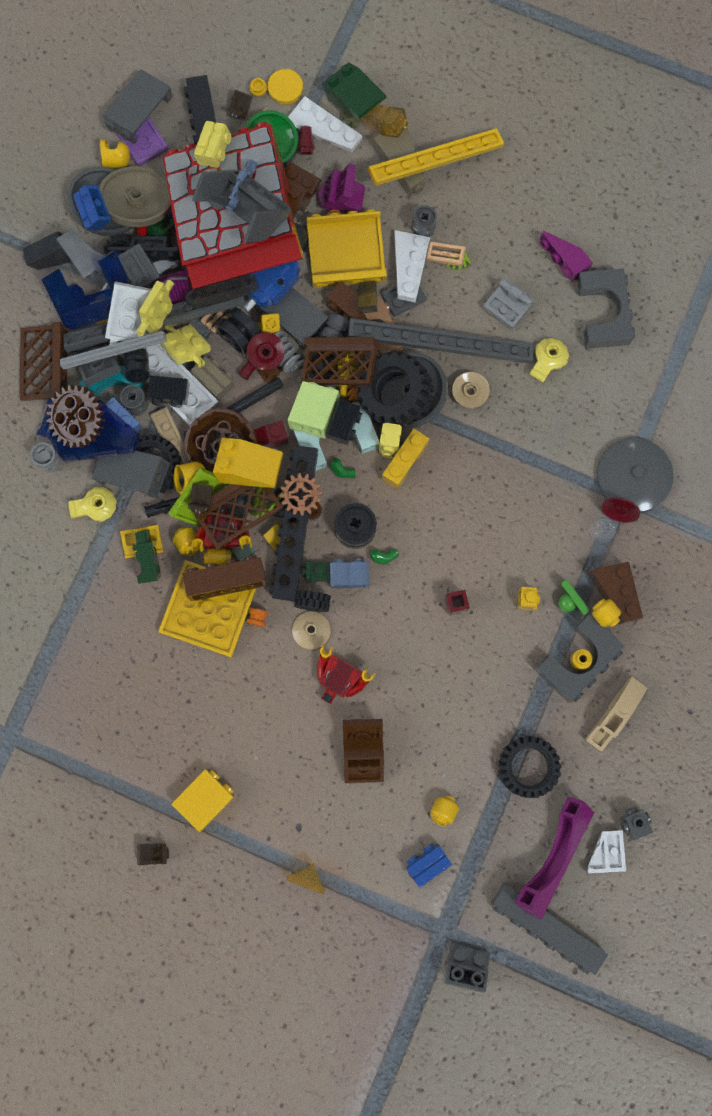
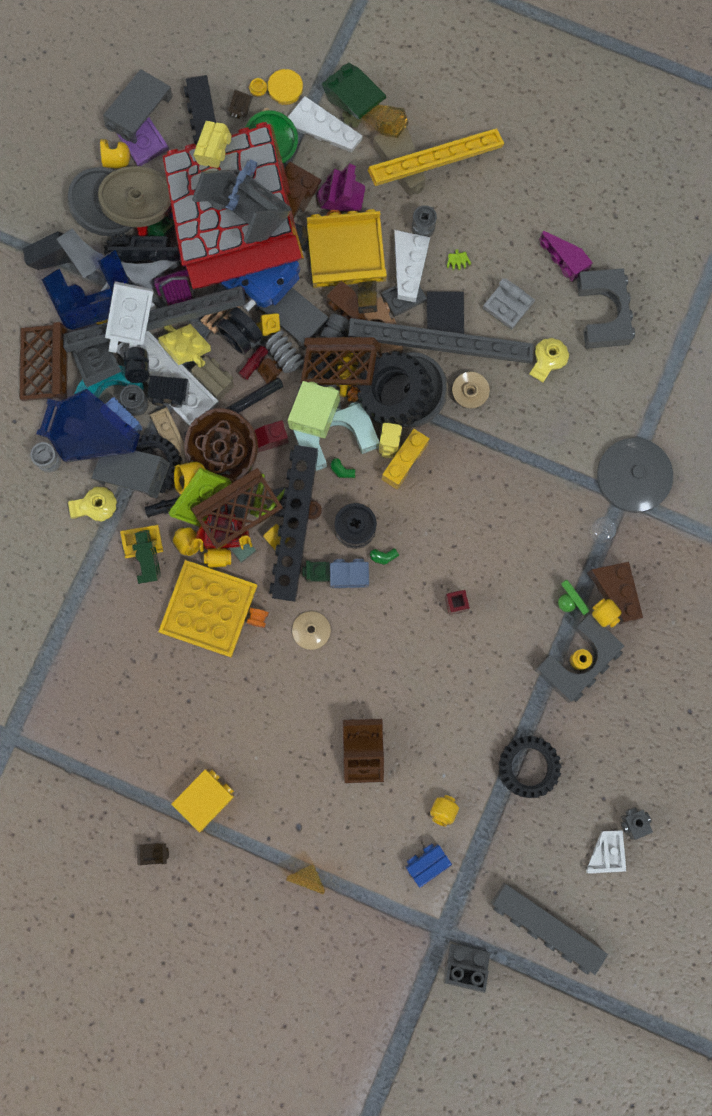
(75, 416): reddish brown gear -> none
(92, 207): blue brick -> none
(113, 350): light grey axle -> none
(138, 266): dark grey plate -> none
(155, 308): light yellow plate -> none
(201, 497): dark brown bracket -> none
(222, 293): clear smoke beam -> none
(224, 579): reddish brown brick -> none
(247, 464): yellow slope -> none
(272, 344): dark red dish -> none
(300, 486): nougat gear -> none
(306, 142): dark red cone -> none
(312, 601): black tyre -> none
(339, 677): torso -> none
(343, 422): black brick -> none
(445, 311): none -> black tile
(461, 249): light nougat tile -> none
(528, 598): yellow brick -> none
(541, 888): magenta arch -> none
(617, 714): tan slope -> none
(621, 510): dark red dish -> none

